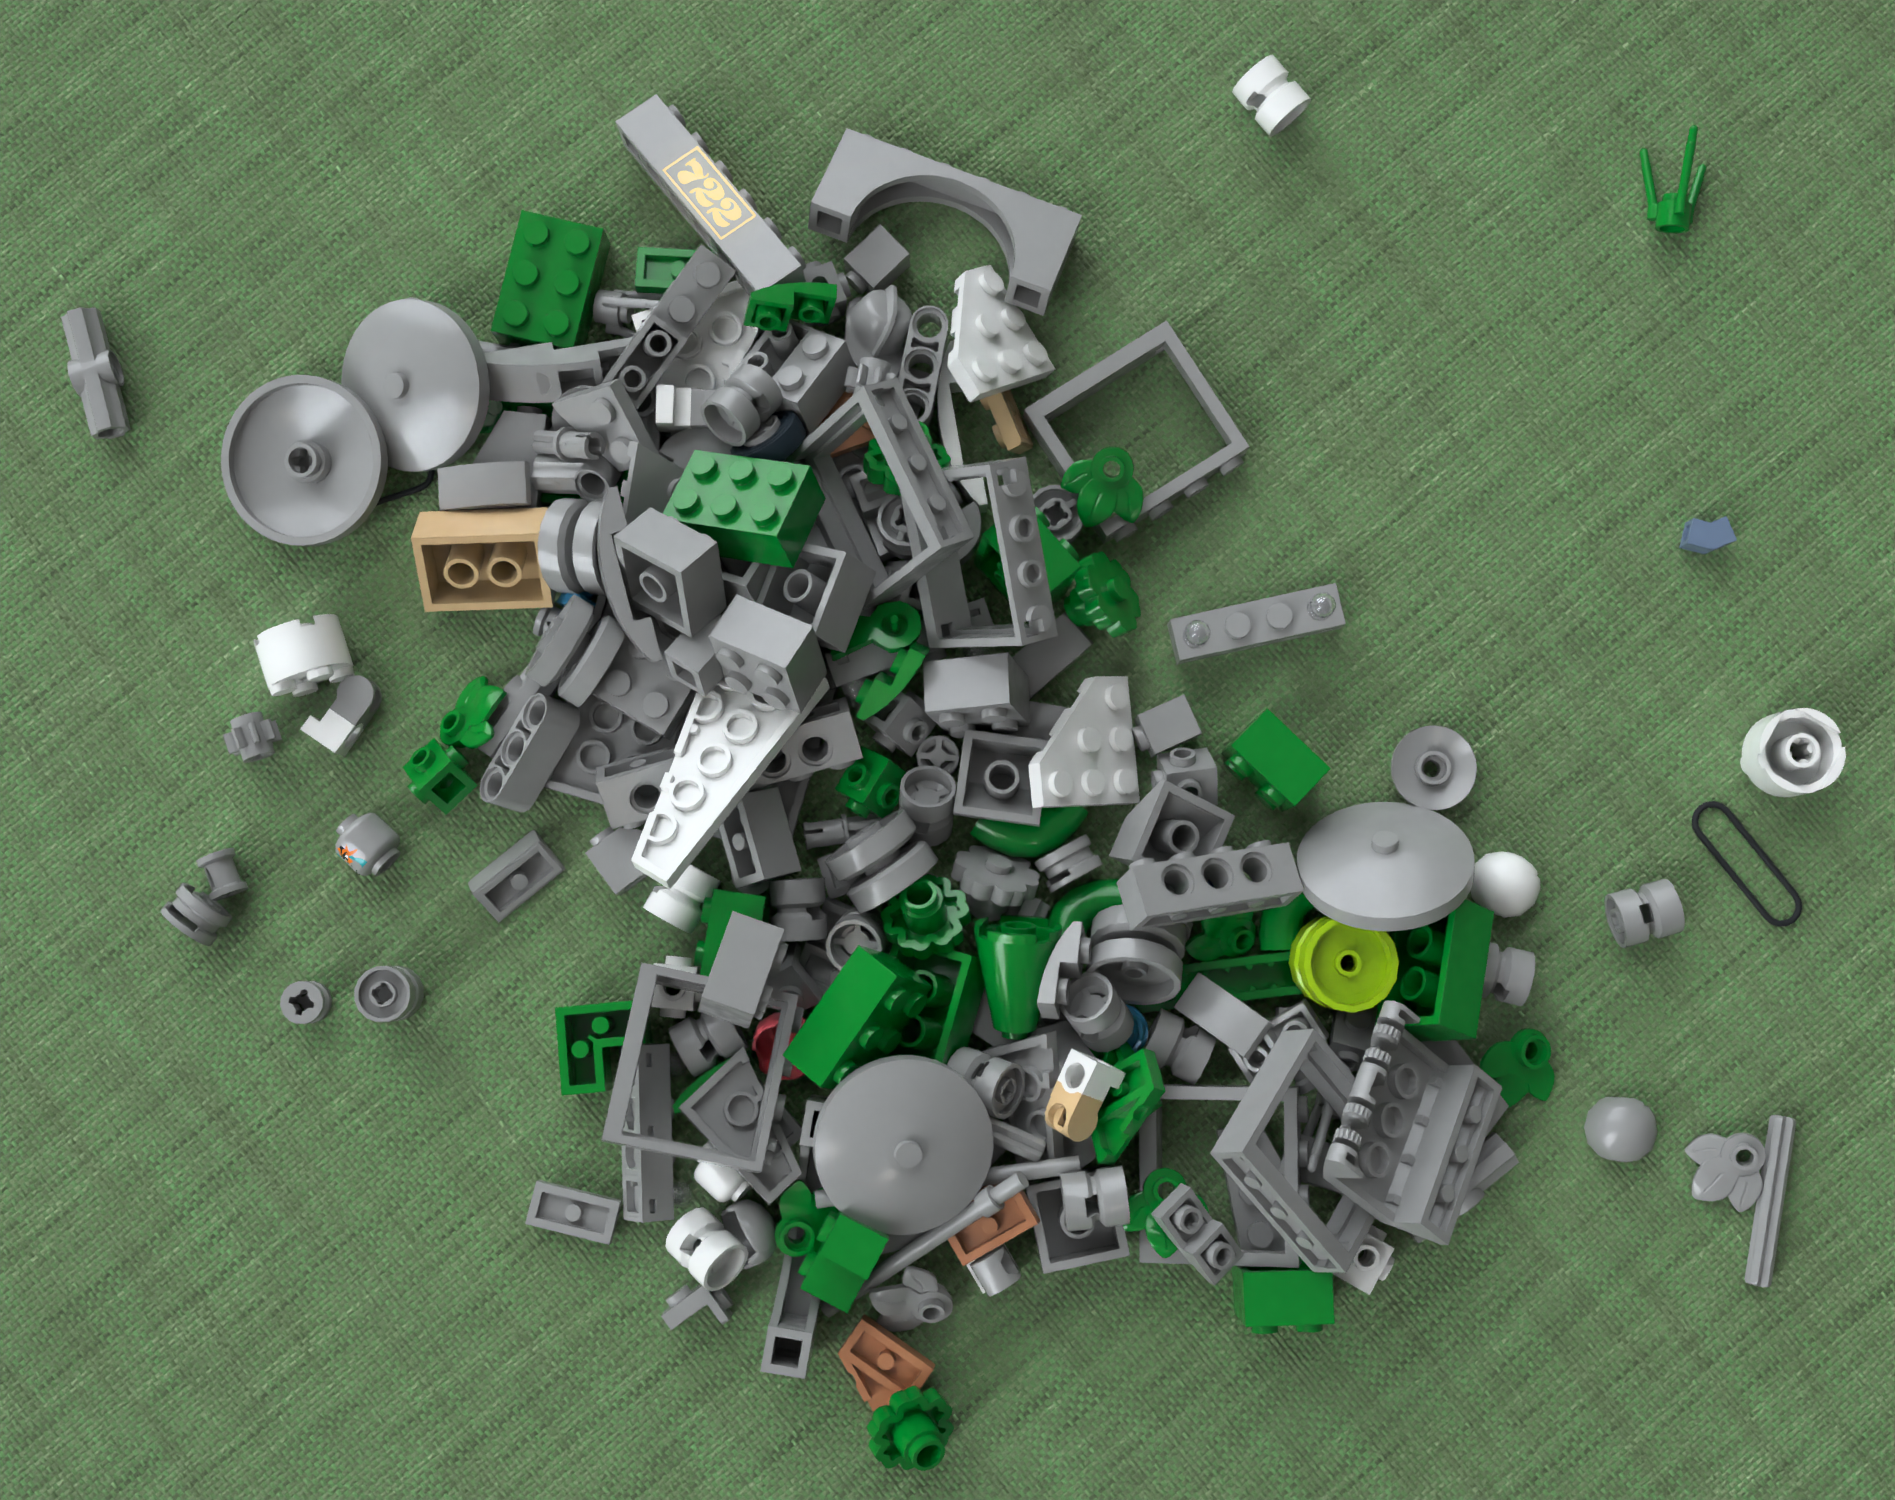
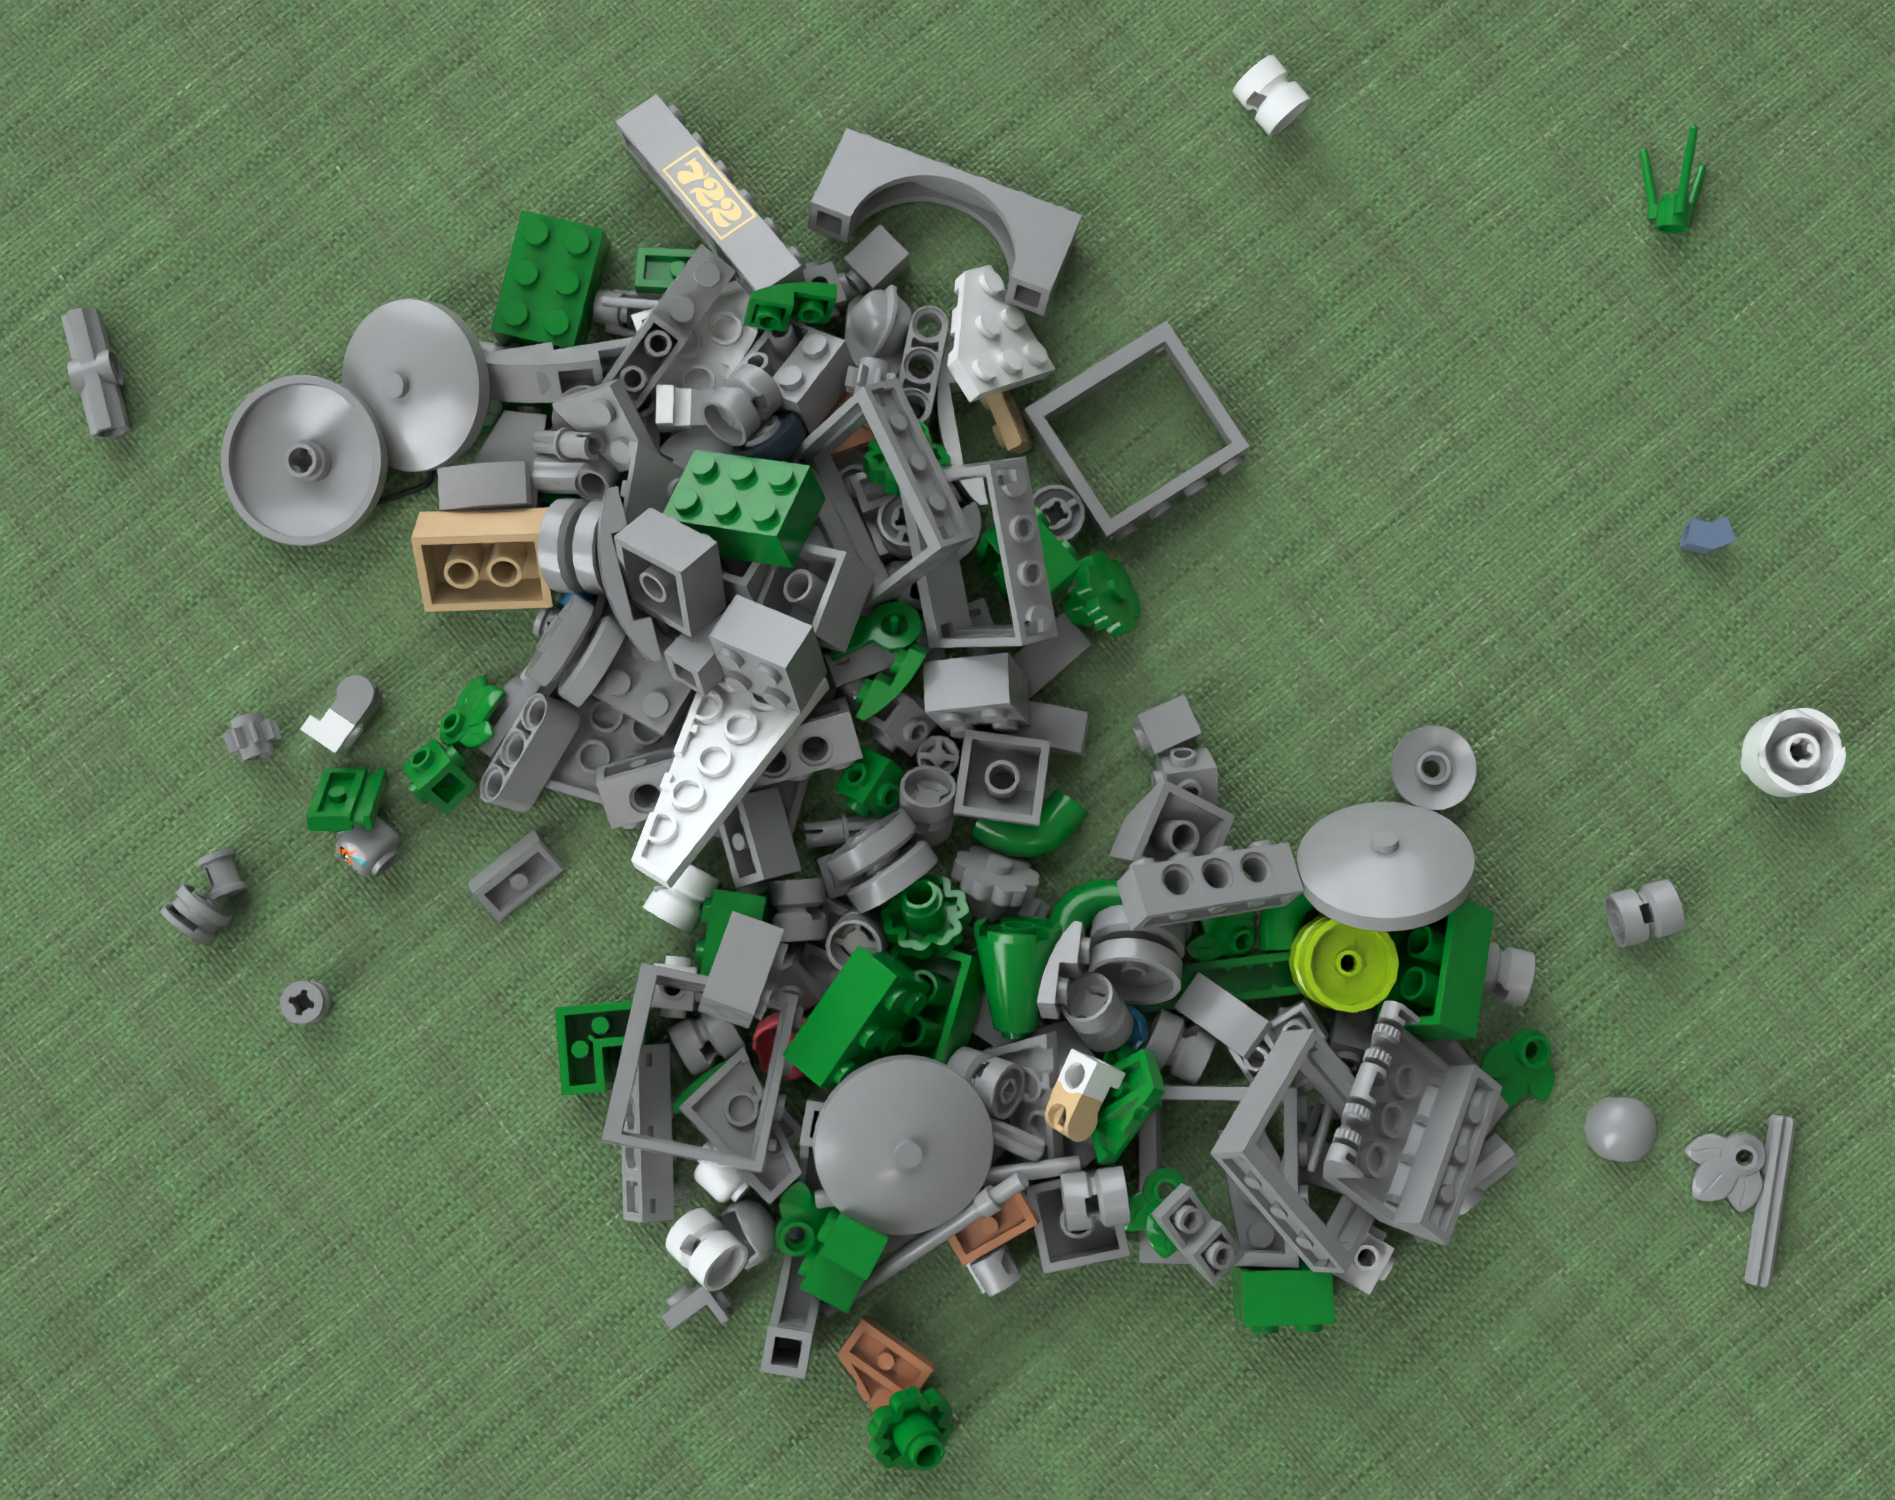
(303, 654): white brick -> none
(346, 799): none -> green plate
(388, 993): light grey wheel -> none
(573, 1212): light grey plate -> none
(613, 856): light grey slope -> none
(912, 1302): light grey plate -> none
(1068, 863): light grey wheel -> none
(1089, 751): white plate -> none
(1102, 493): green plate -> none
(1256, 623): light grey piece -> none
(1274, 762): green brick -> none
(1505, 884): white hair -> none
(1695, 825): black piece -> none

